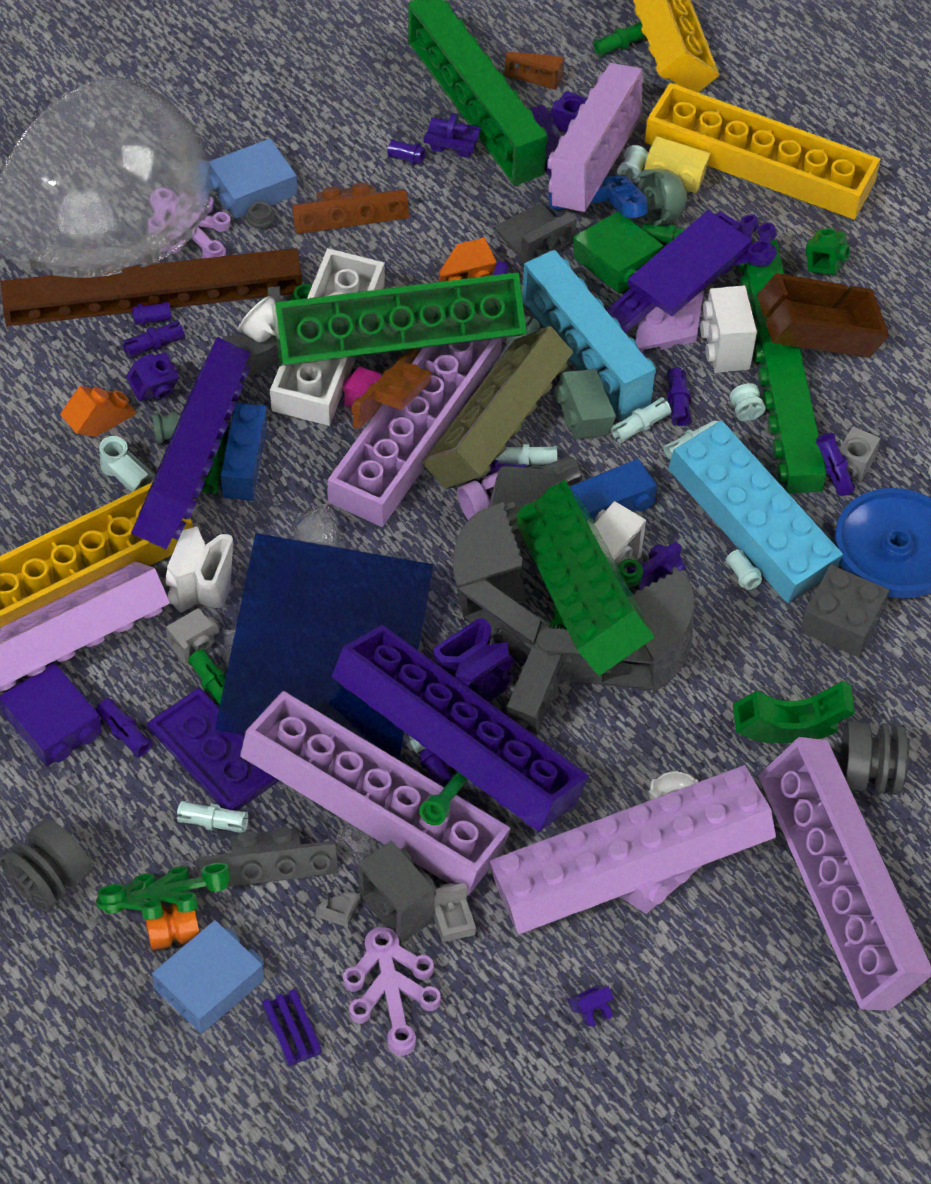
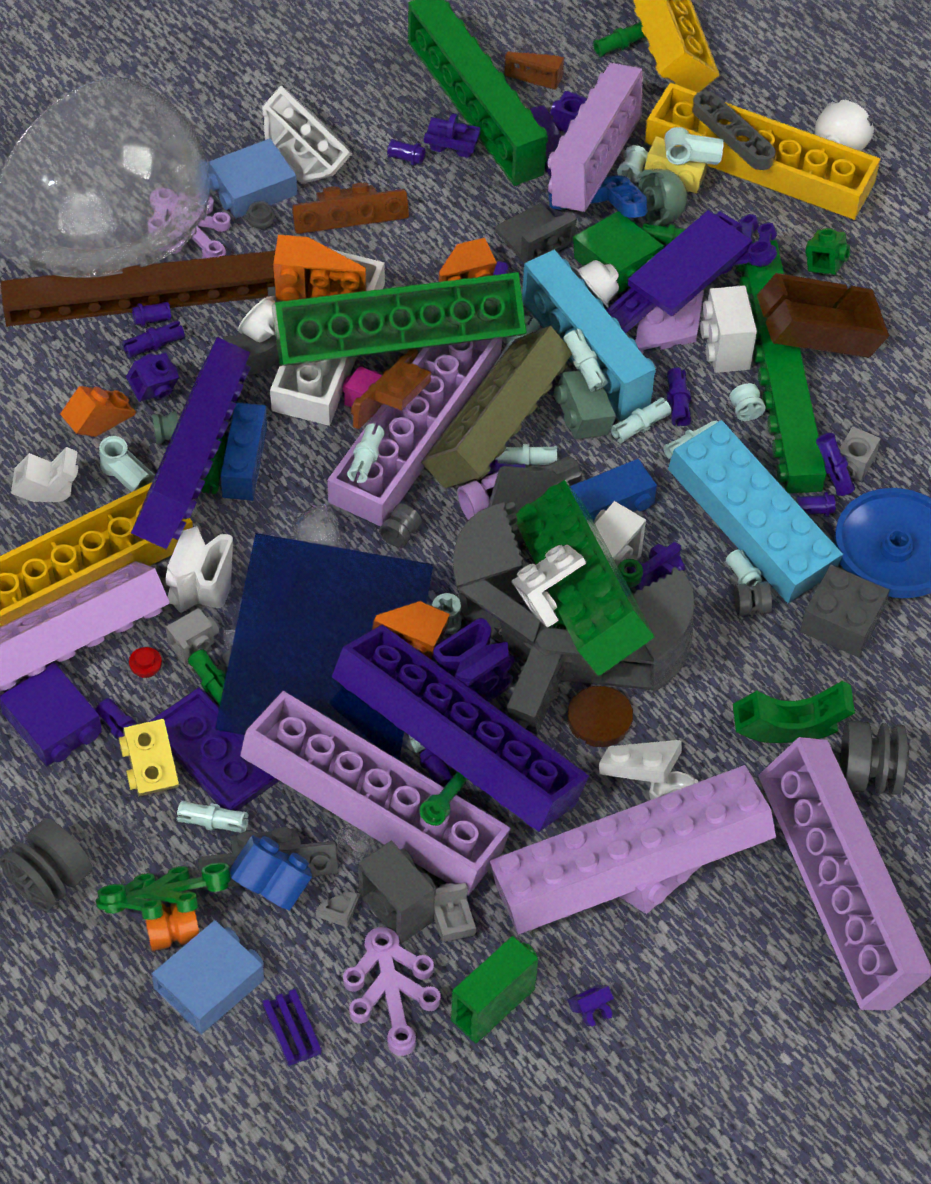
(45, 480): none -> white brick
(145, 662): none -> red plate
(149, 758): none -> light yellow brick
(271, 872): none -> blue brick
(302, 138): none -> white wedge
(313, 270): none -> orange slope
(366, 453): none -> light aqua pin
(402, 523): none -> dark grey wheel
(417, 625): none -> orange slope
(451, 605): none -> light aqua bush
(494, 989): none -> green brick
(537, 578): none -> white bracket
(585, 360): none -> light aqua pin
(599, 280): none -> white piece
(600, 716): none -> reddish brown tile
(641, 761): none -> white wing
(693, 147): none -> light aqua piece
(729, 132): none -> dark grey beam
(752, 598): none -> dark grey wheel
(821, 504): none -> dark purple pin
(845, 124): none -> white cylinder

